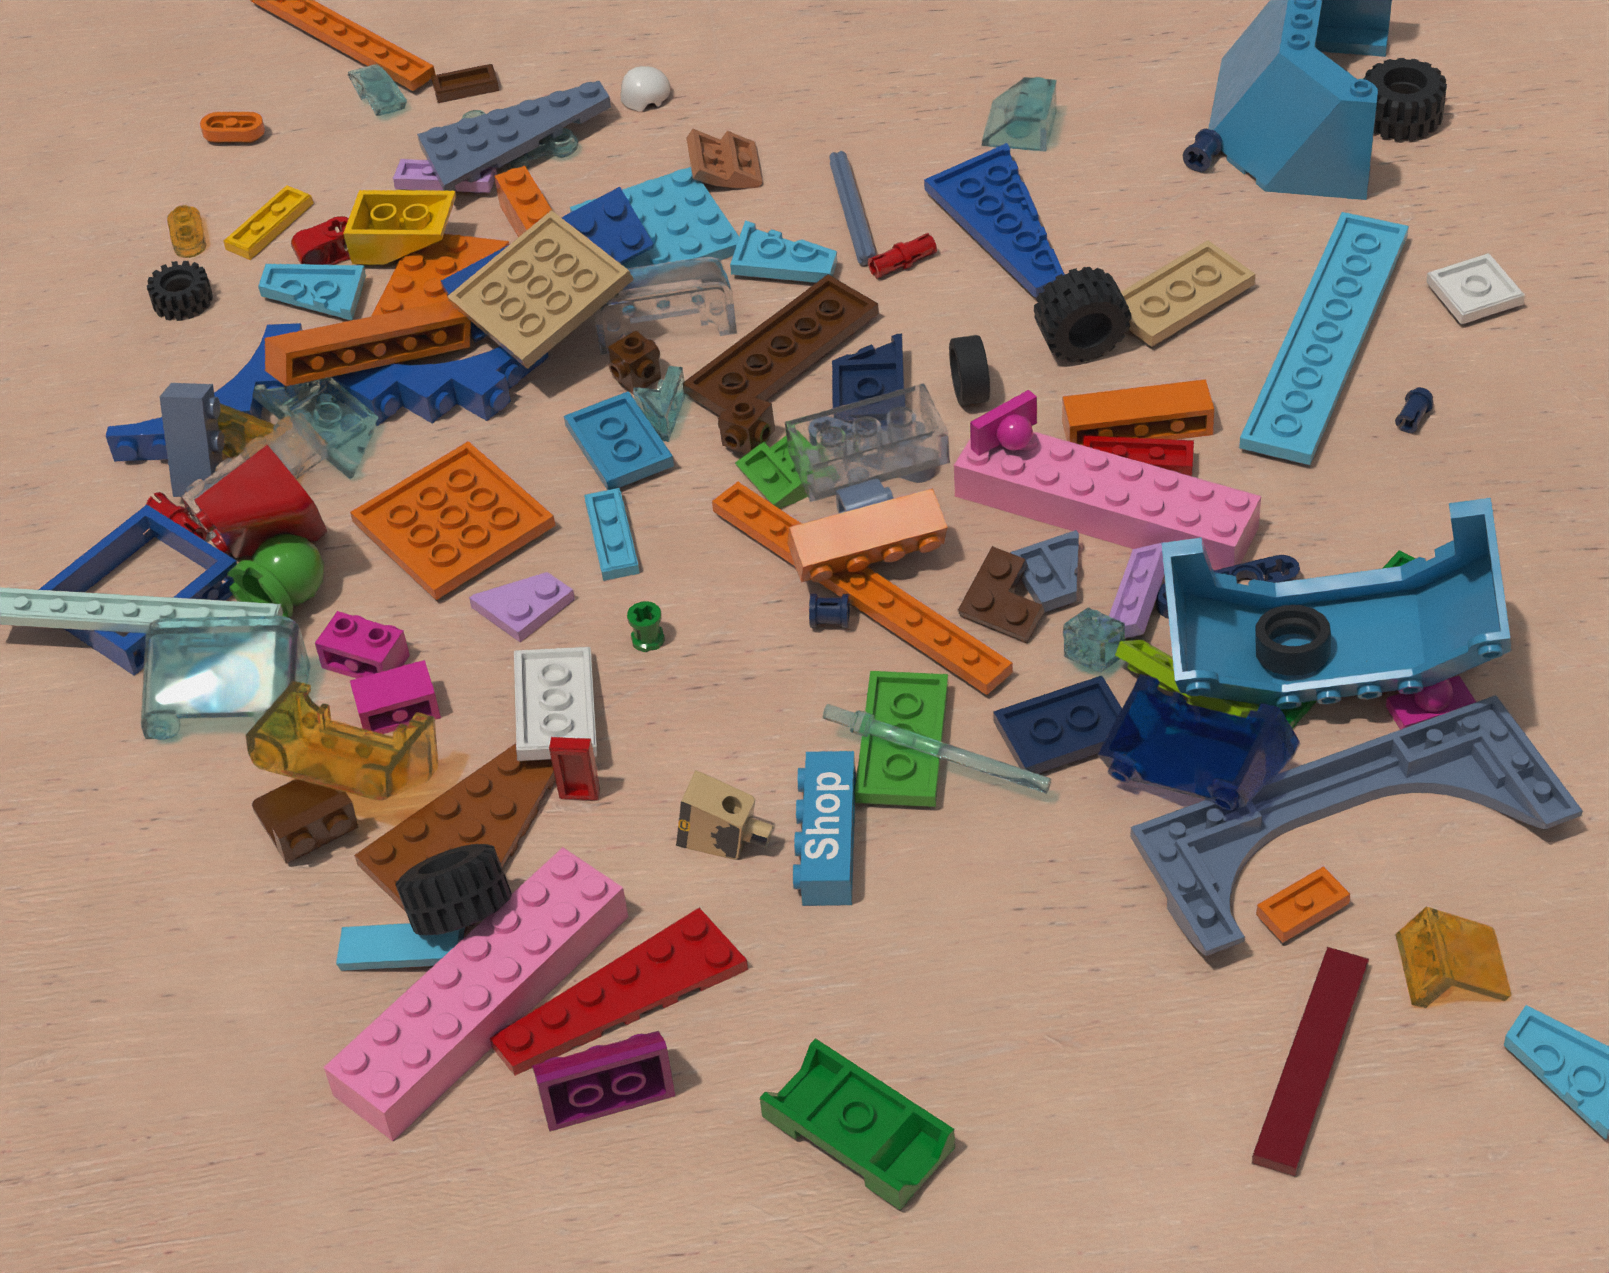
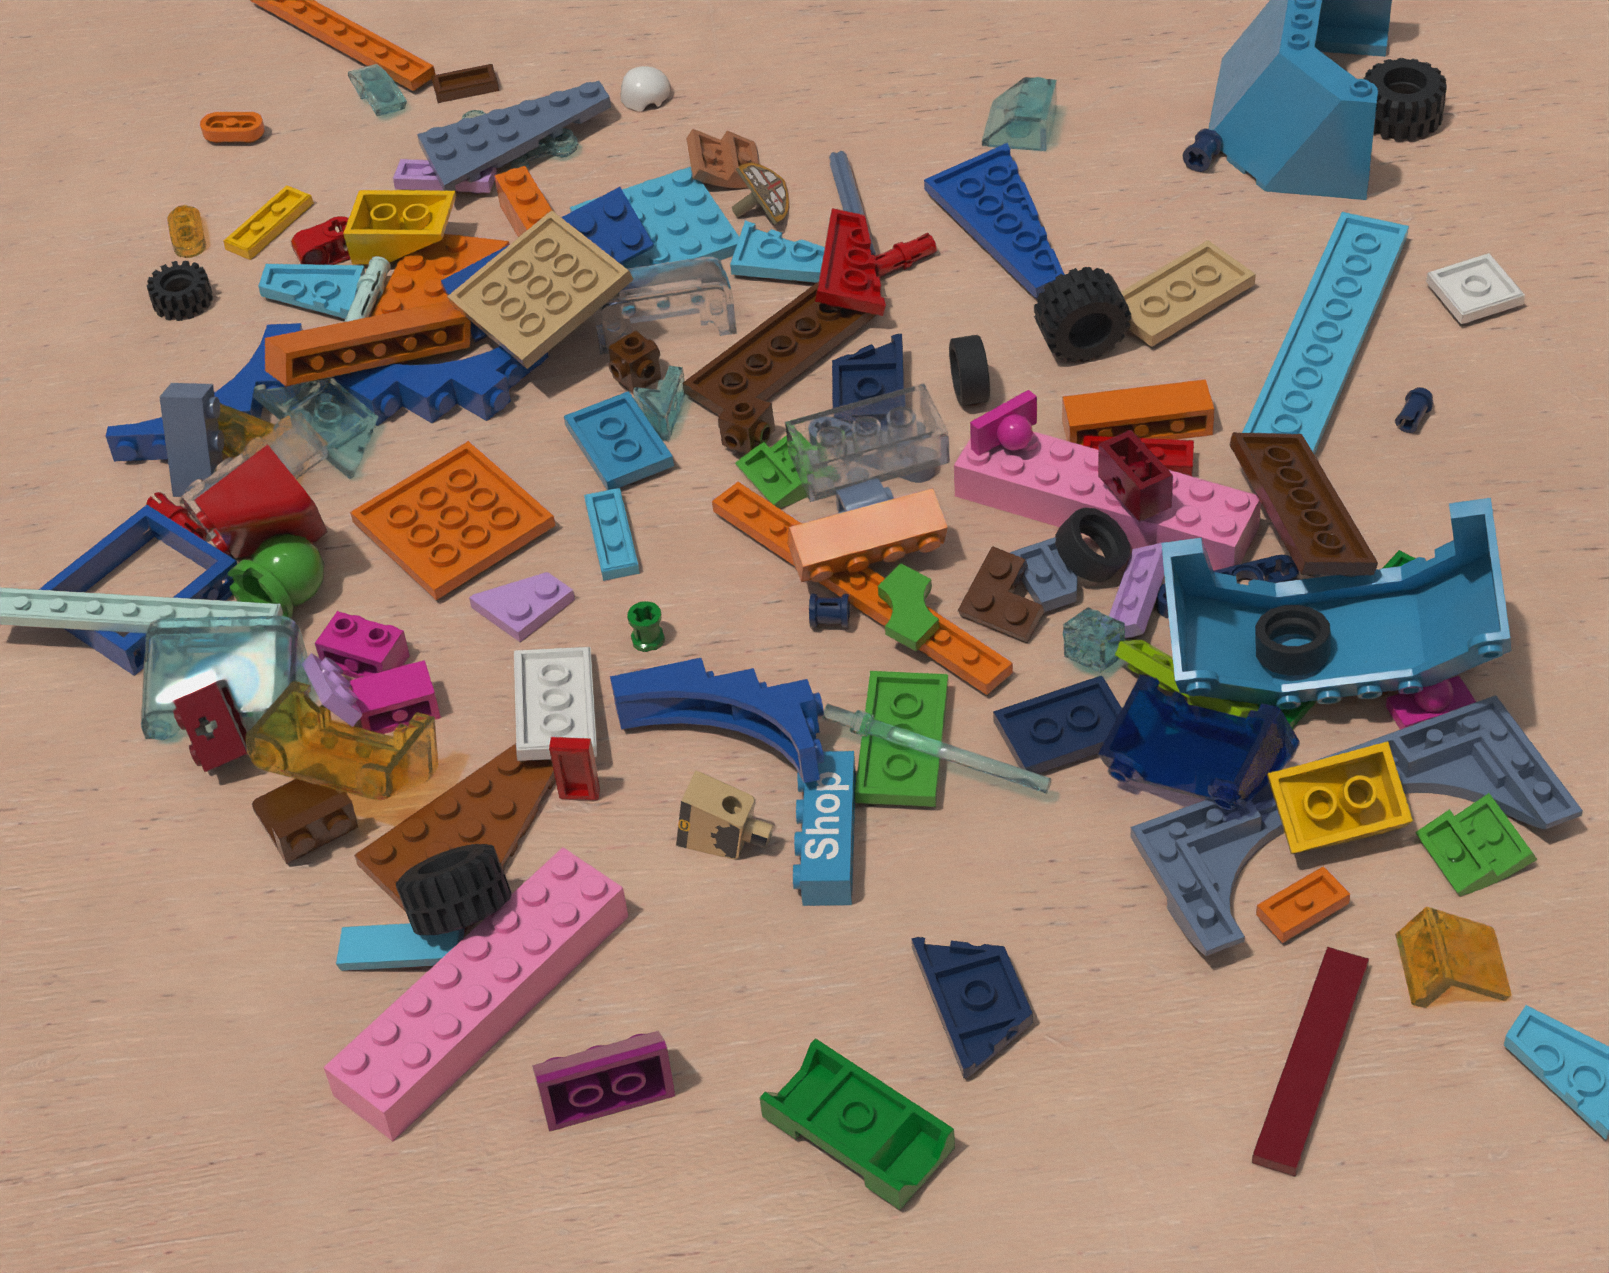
(210, 704): none -> dark red brick
(332, 688): none -> lavender plate
(369, 289): none -> light aqua pin
(652, 974): red wing -> none
(687, 694): none -> blue arch
(765, 188): none -> shield
(848, 267): none -> red wing
(906, 595): none -> bright green tile
(974, 998): none -> dark blue wing
(1104, 532): none -> black tyre
(1126, 469): none -> dark red brick
(1303, 505): none -> reddish brown plate
(1340, 798): none -> yellow slope
(1476, 846): none -> bright green slope

